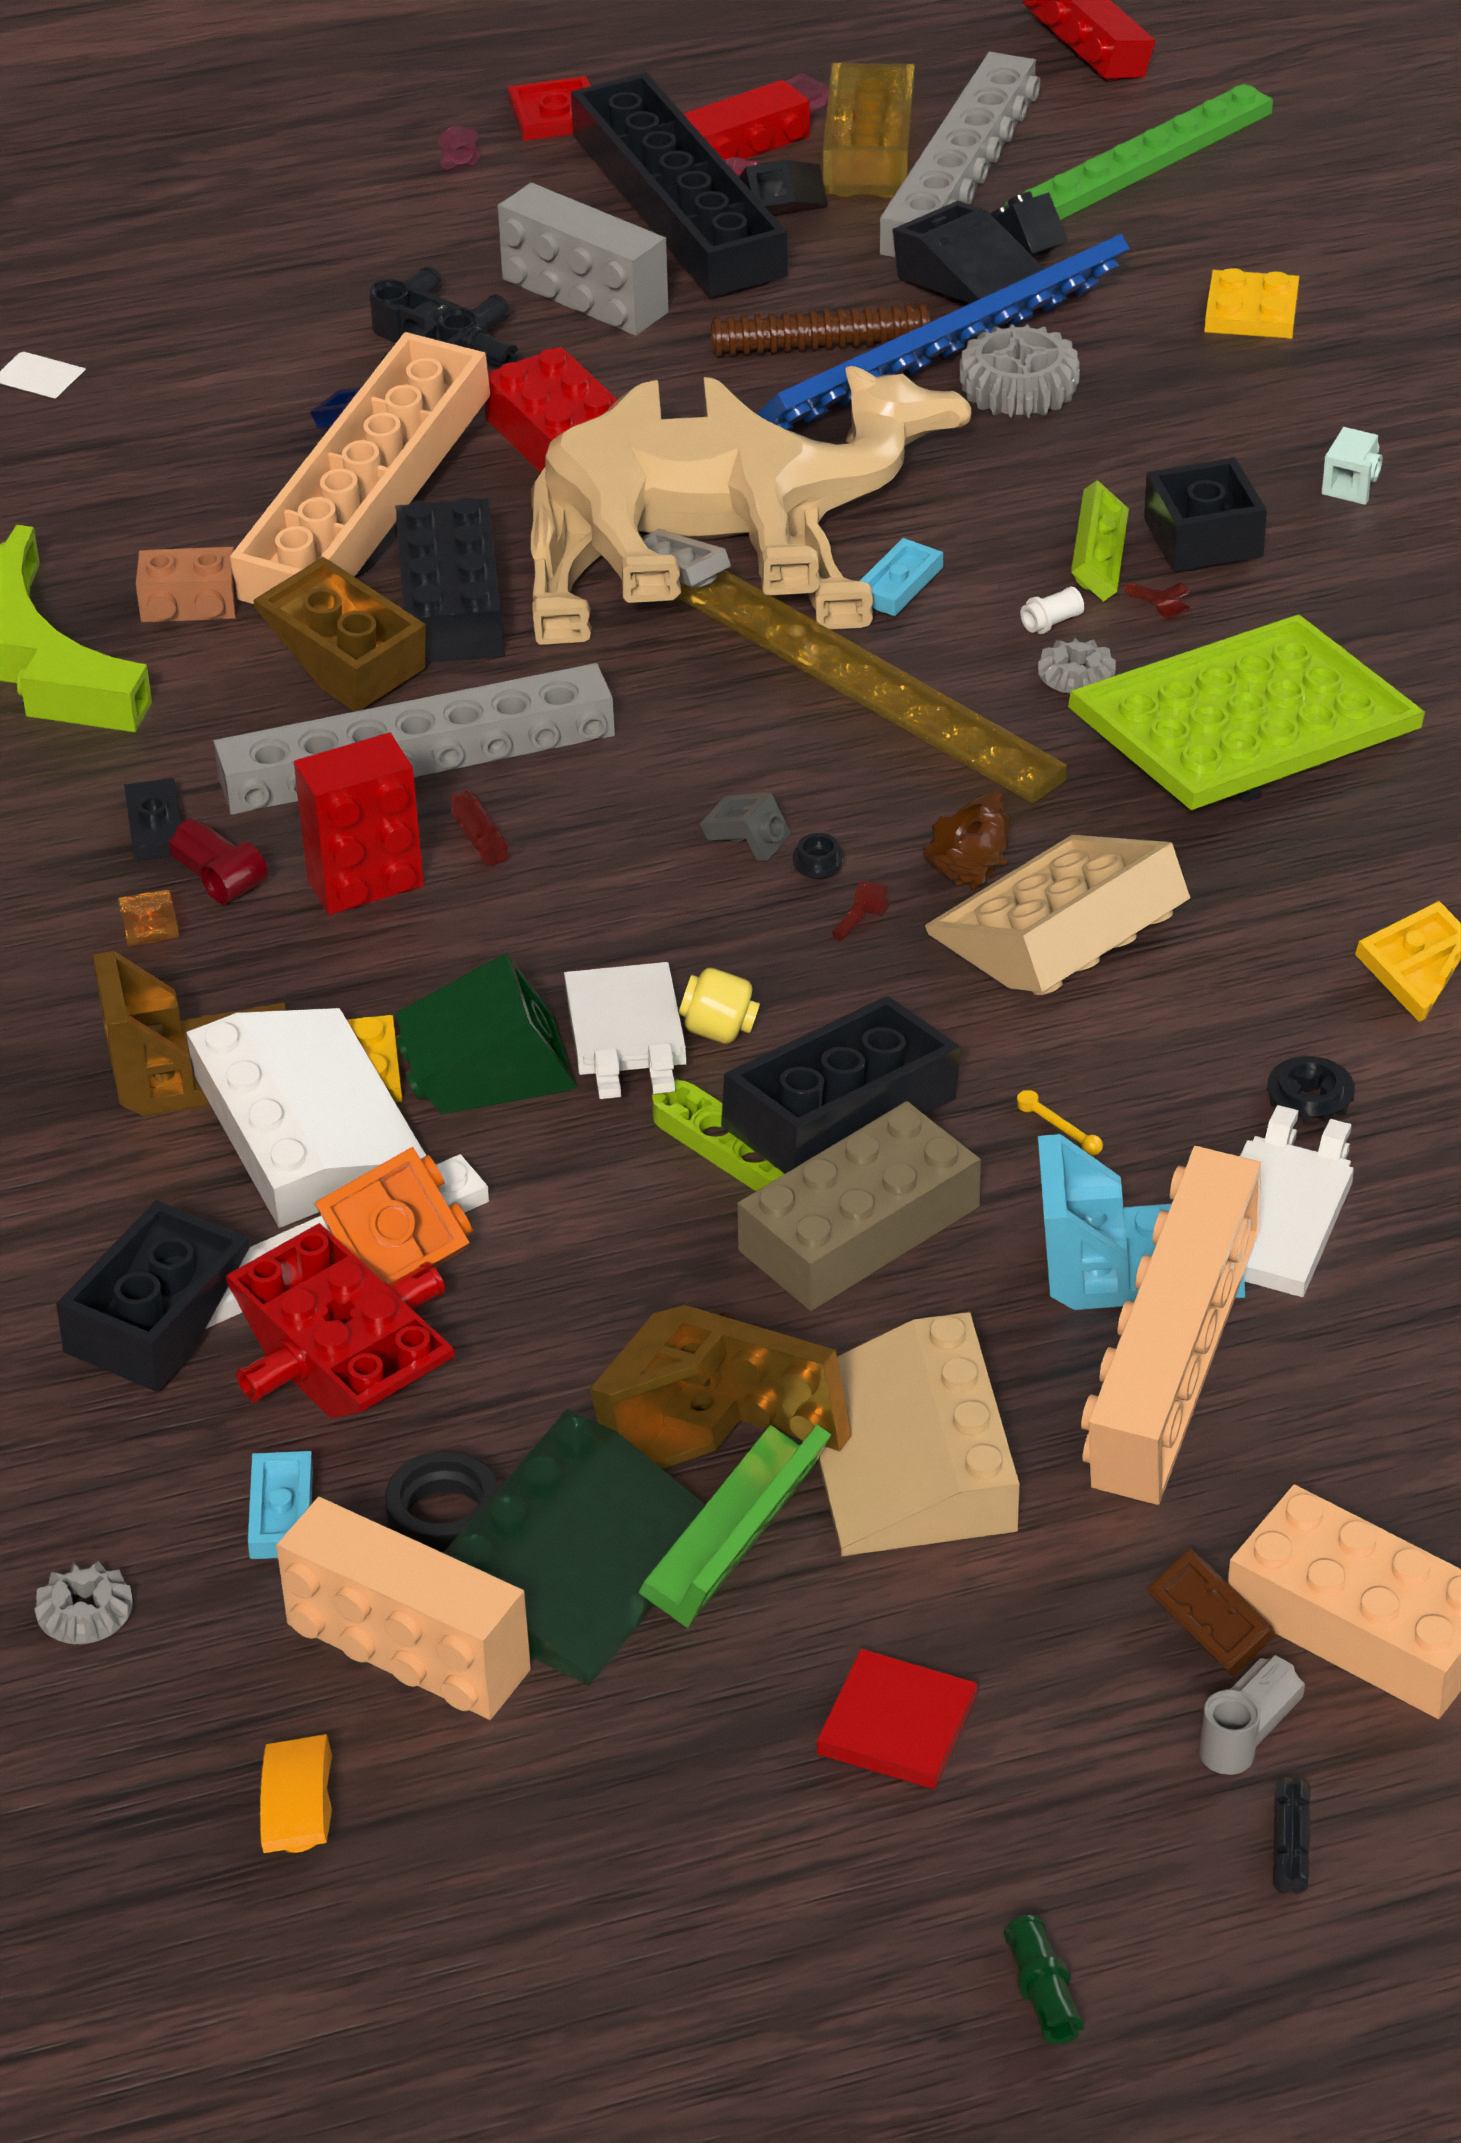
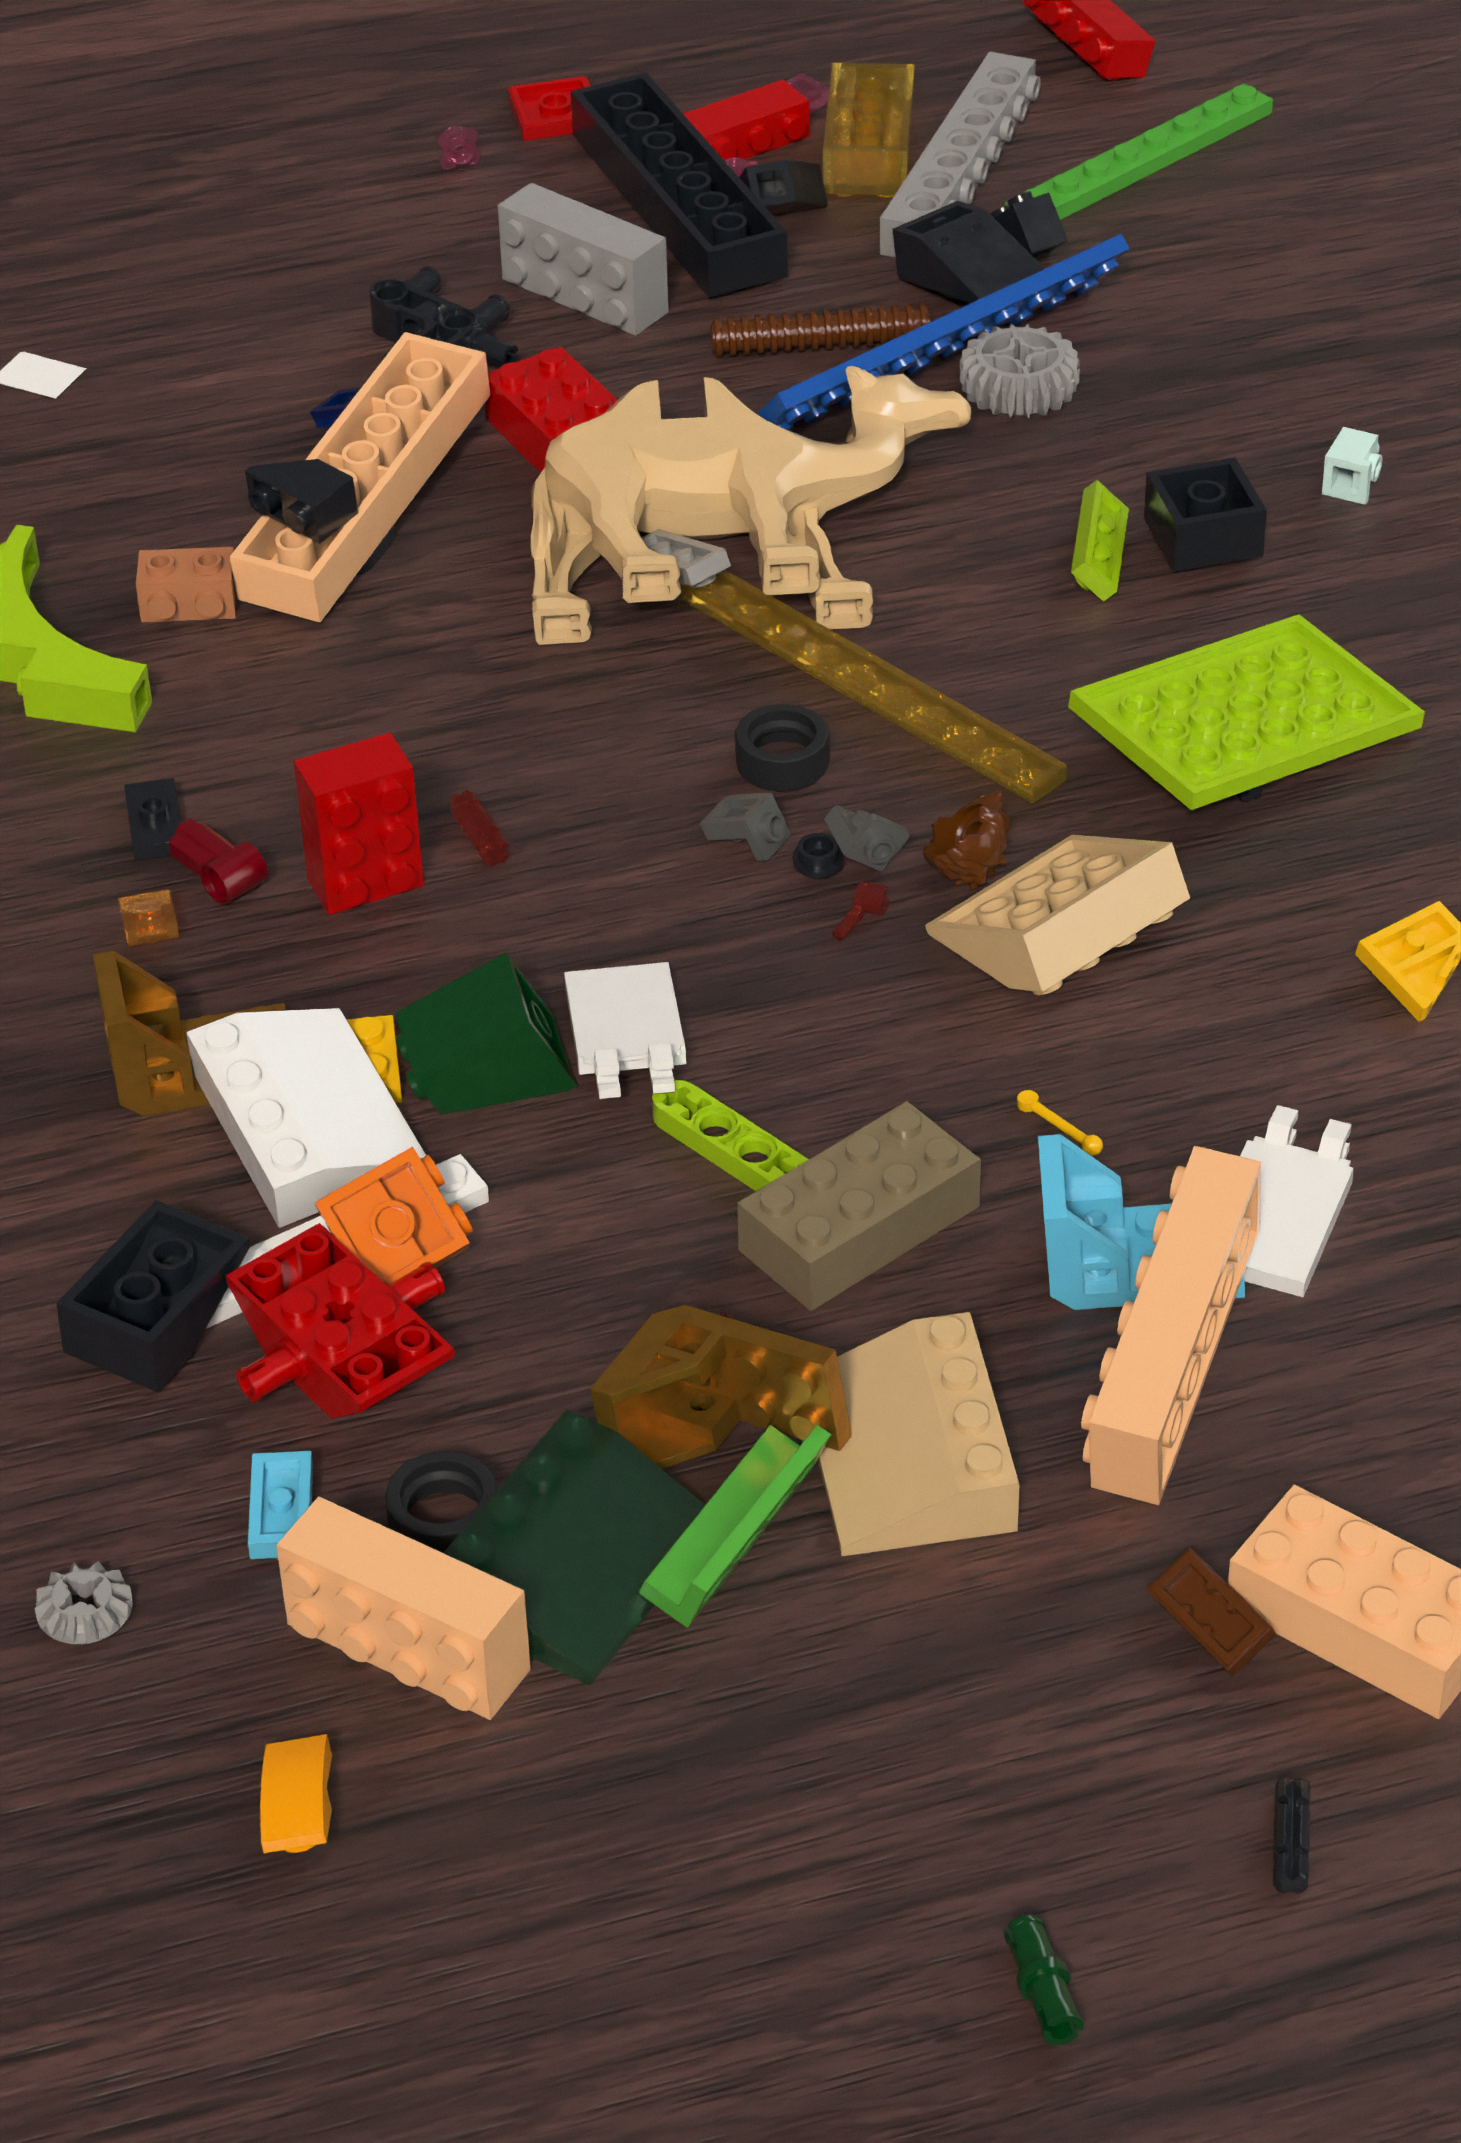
(303, 495): none -> black slope
(344, 633): pearl gold slope -> none
(432, 732): light grey brick -> none
(451, 577): black brick -> none
(718, 1006): light yellow head -> none
(783, 770): none -> black tyre
(838, 1082): black brick -> none
(866, 836): none -> dark grey bracket
(897, 1719): red tile -> none
(902, 575): medium azure plate -> none
(1041, 614): white pin -> none
(1064, 677): light grey gear -> none
(1166, 601): clear red hand -> none
(1246, 1714): light grey piece -> none
(1252, 303): yellow plate -> none
(1308, 1074): black gear -> none

